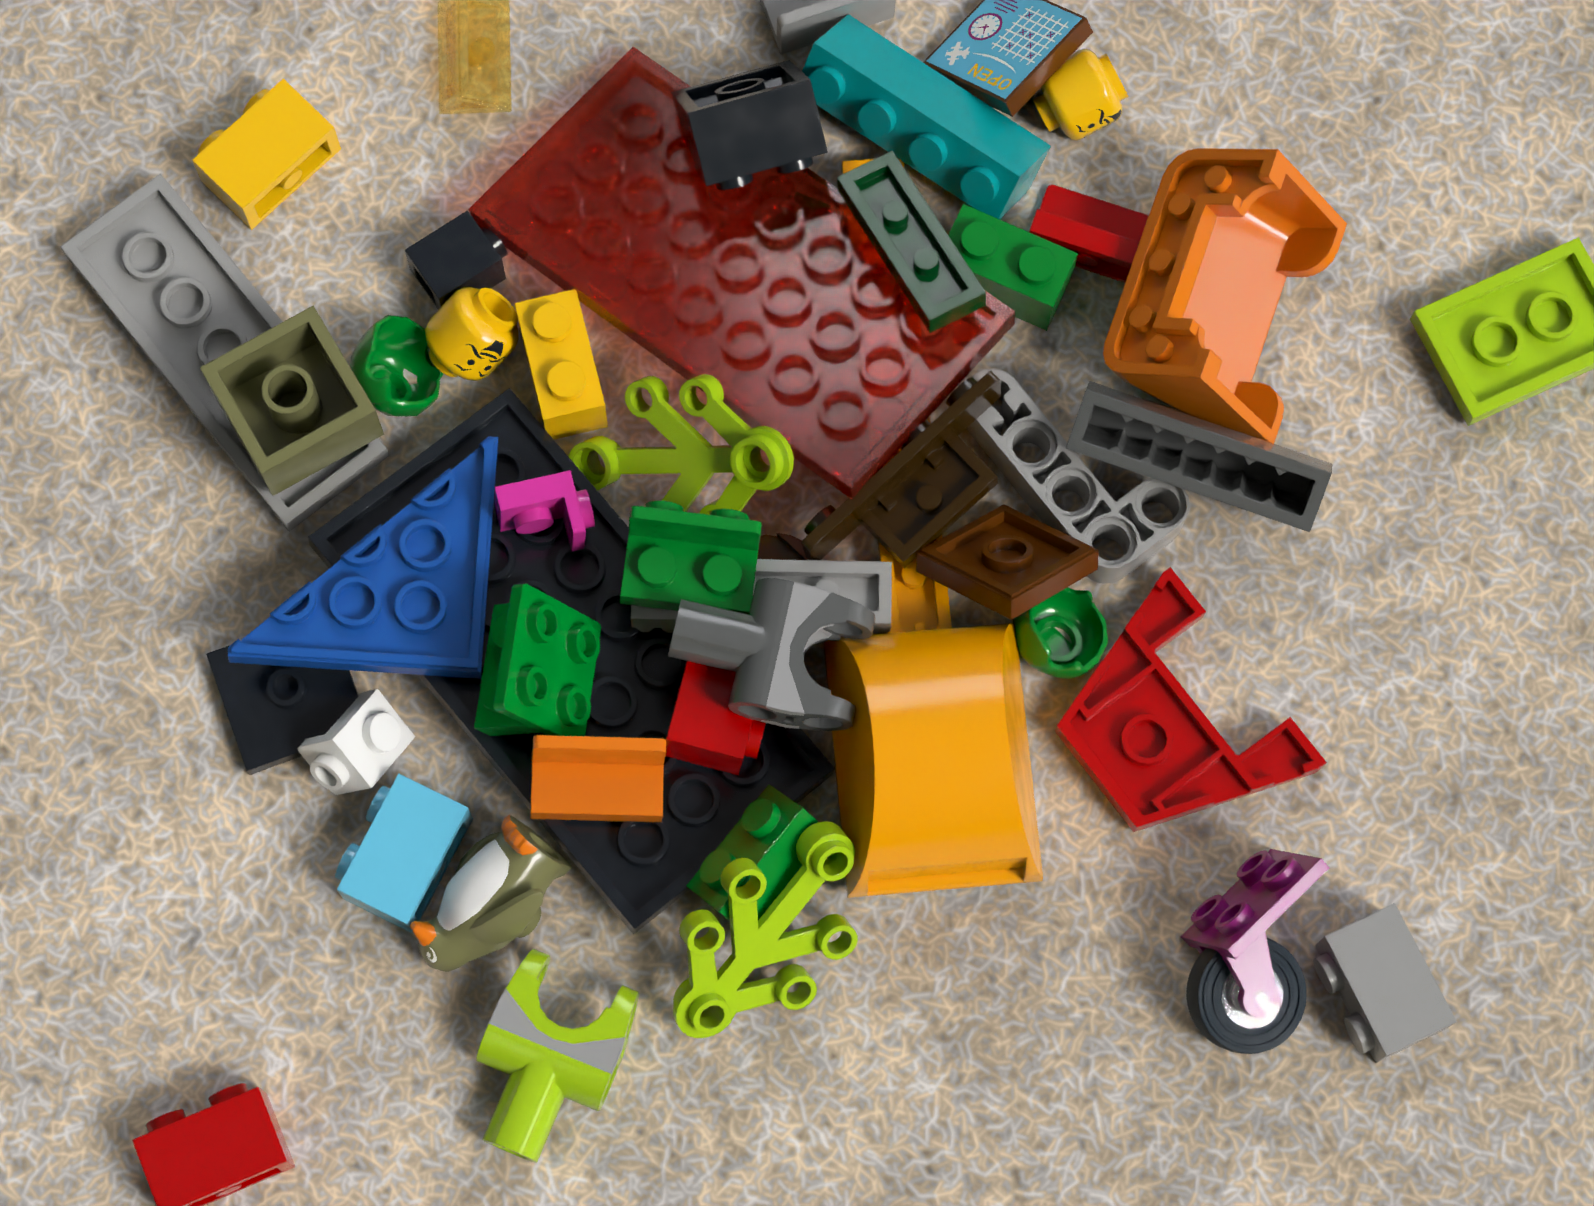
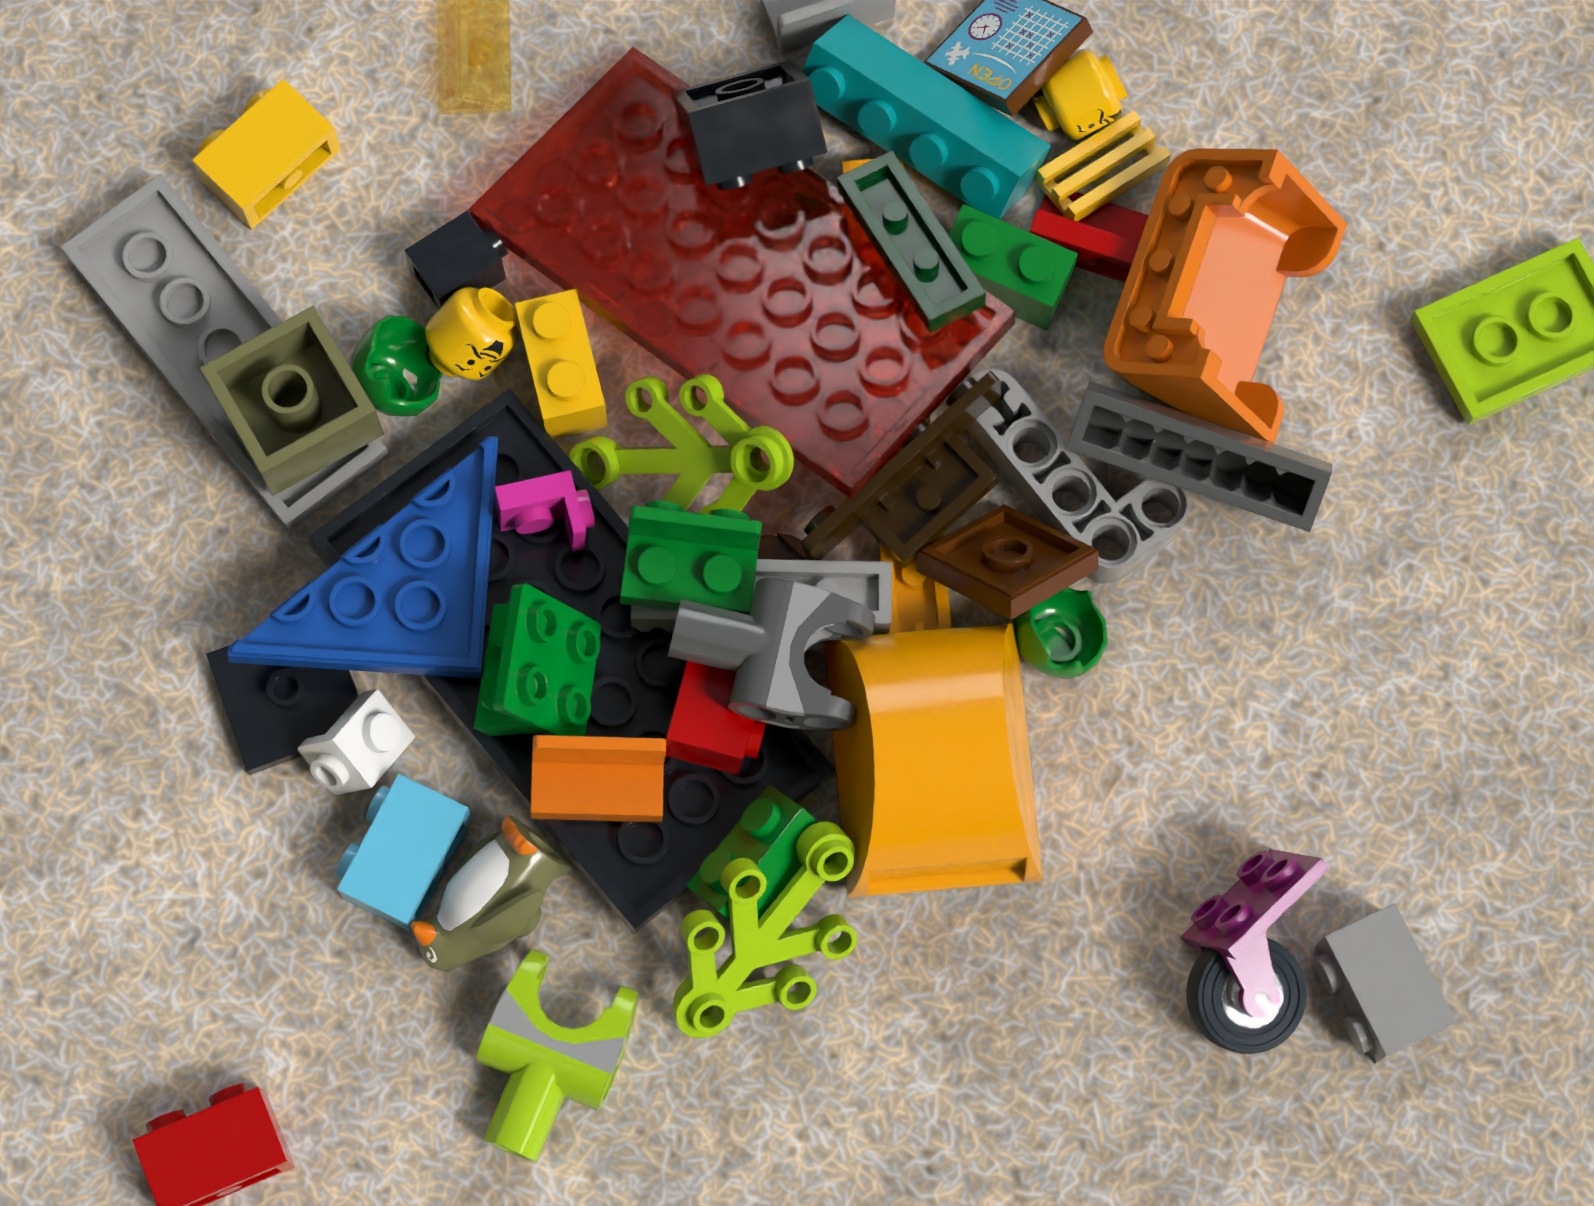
(1141, 140): none -> yellow tile
(1150, 739): red wing -> none

